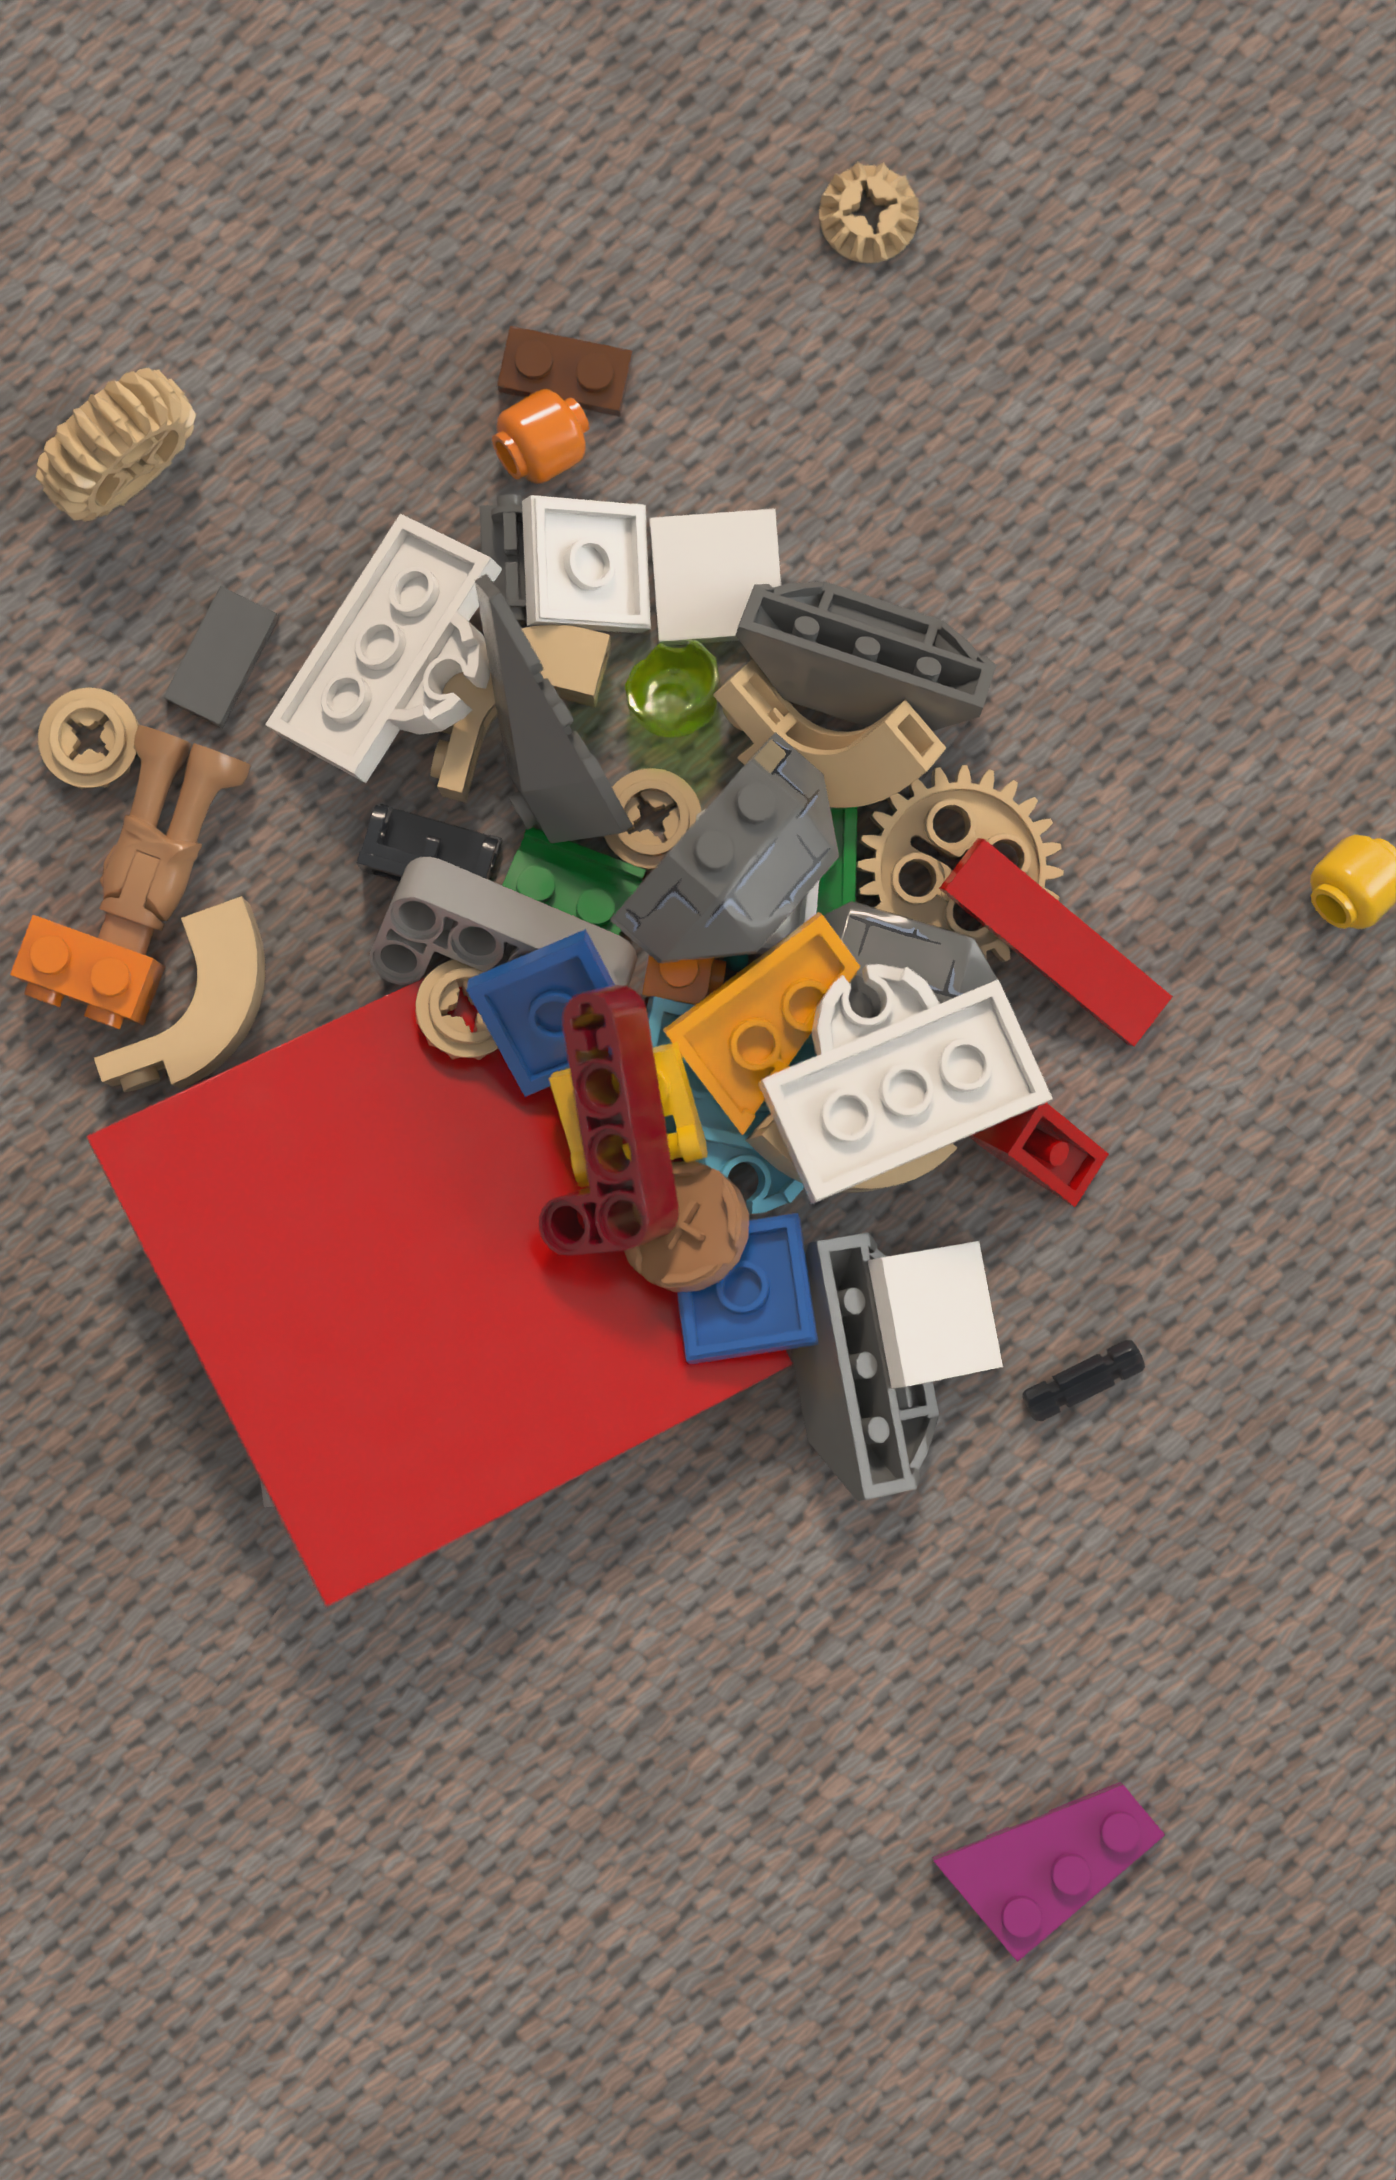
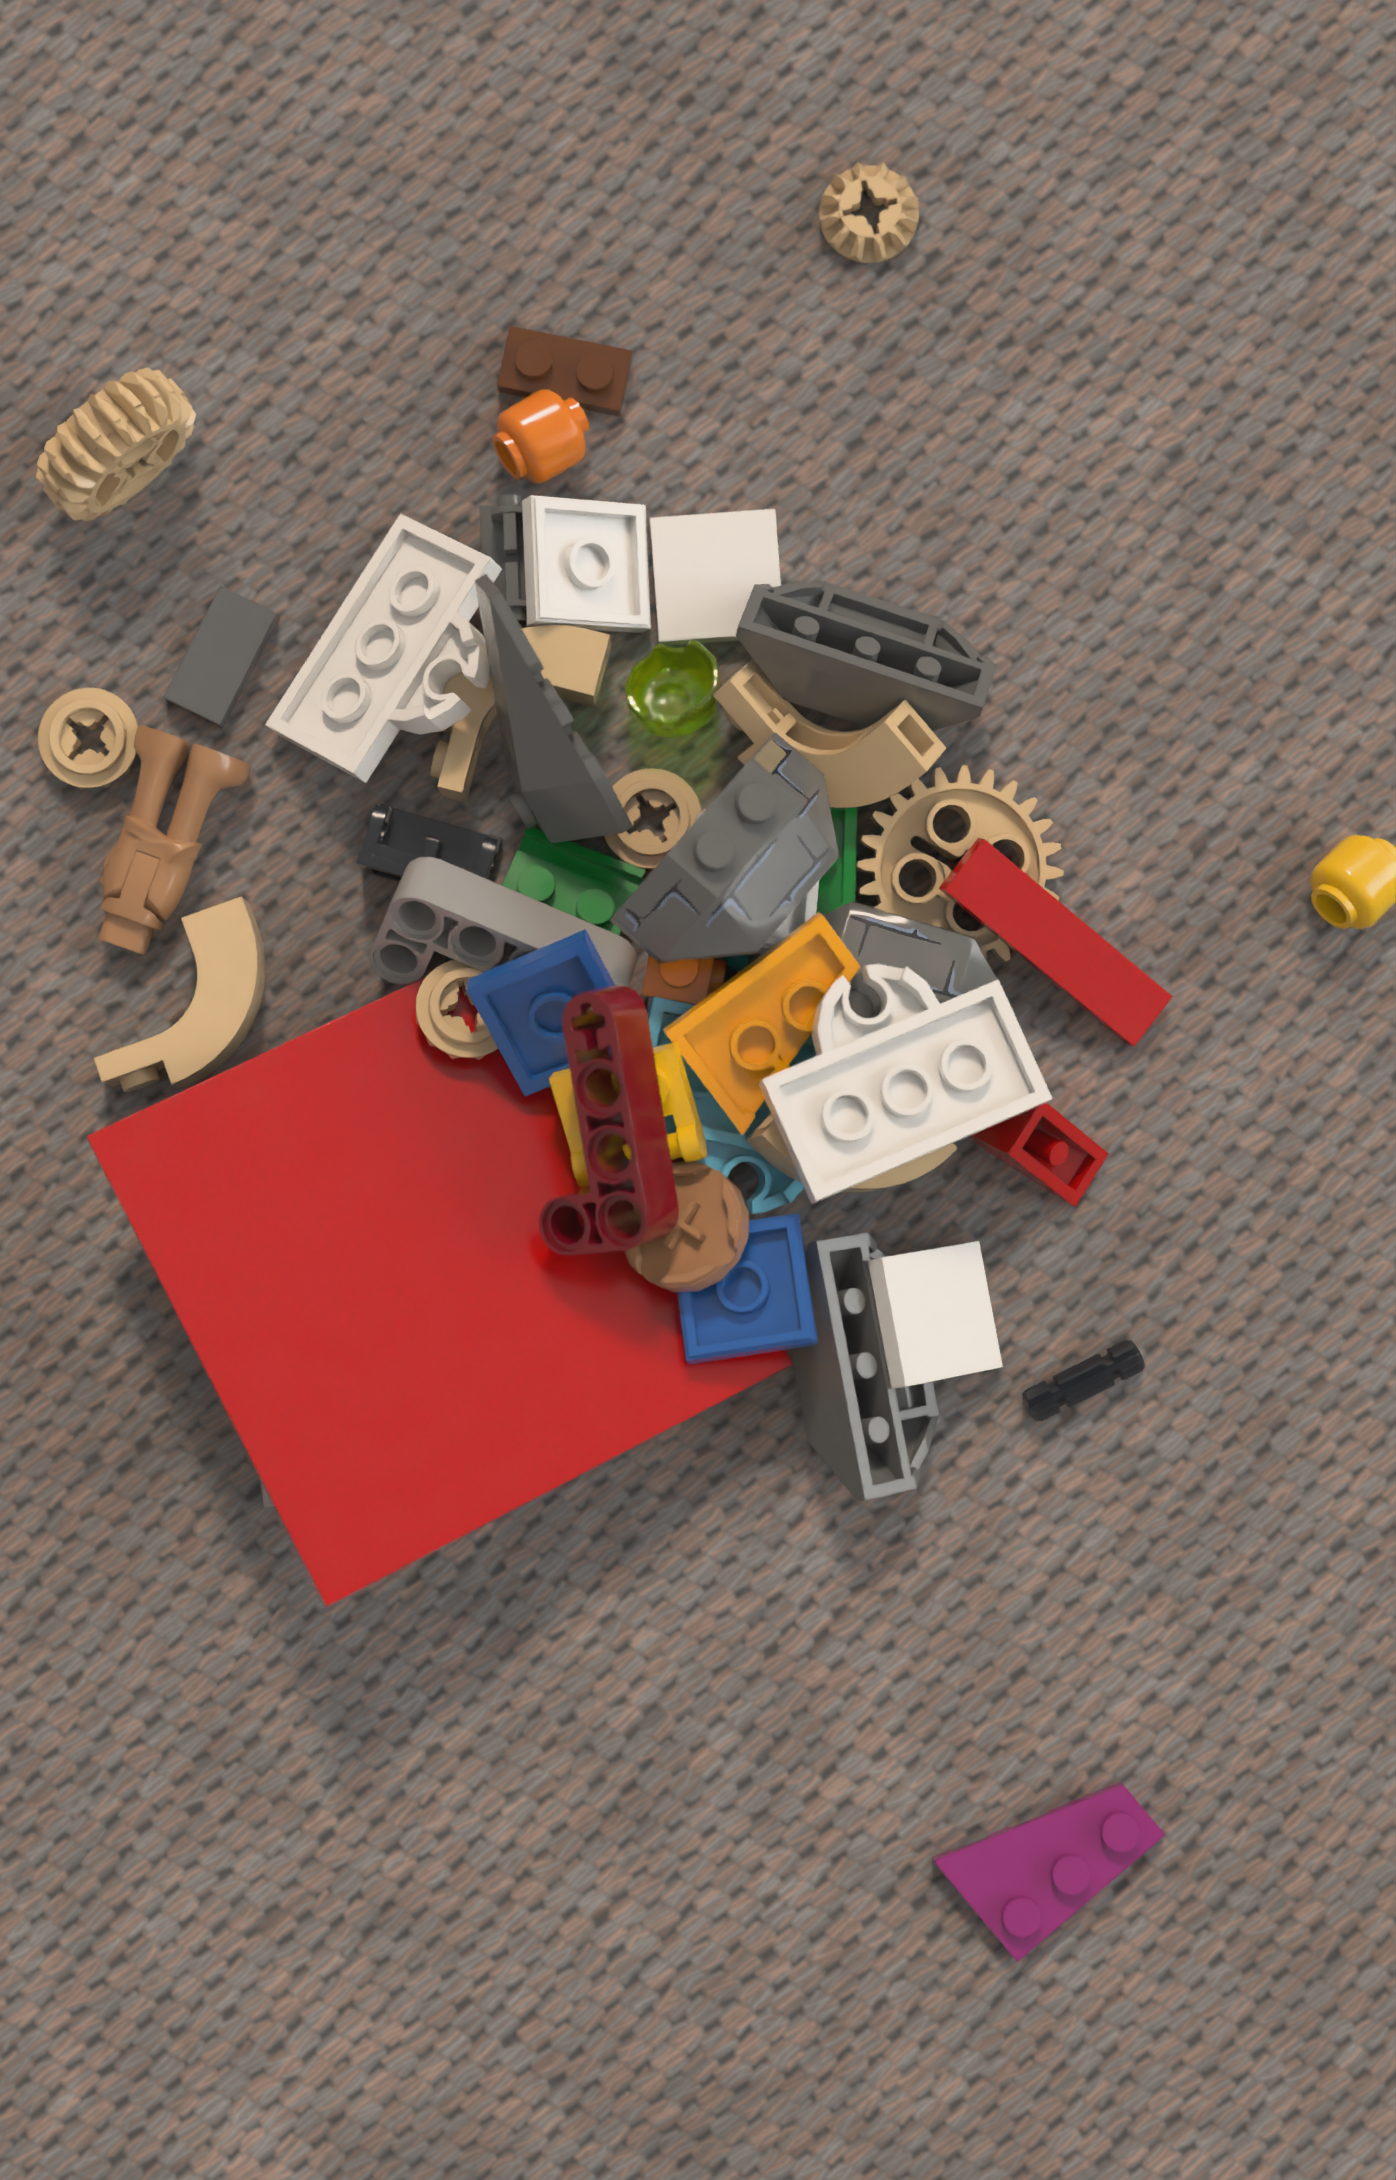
(88, 970): orange brick -> none

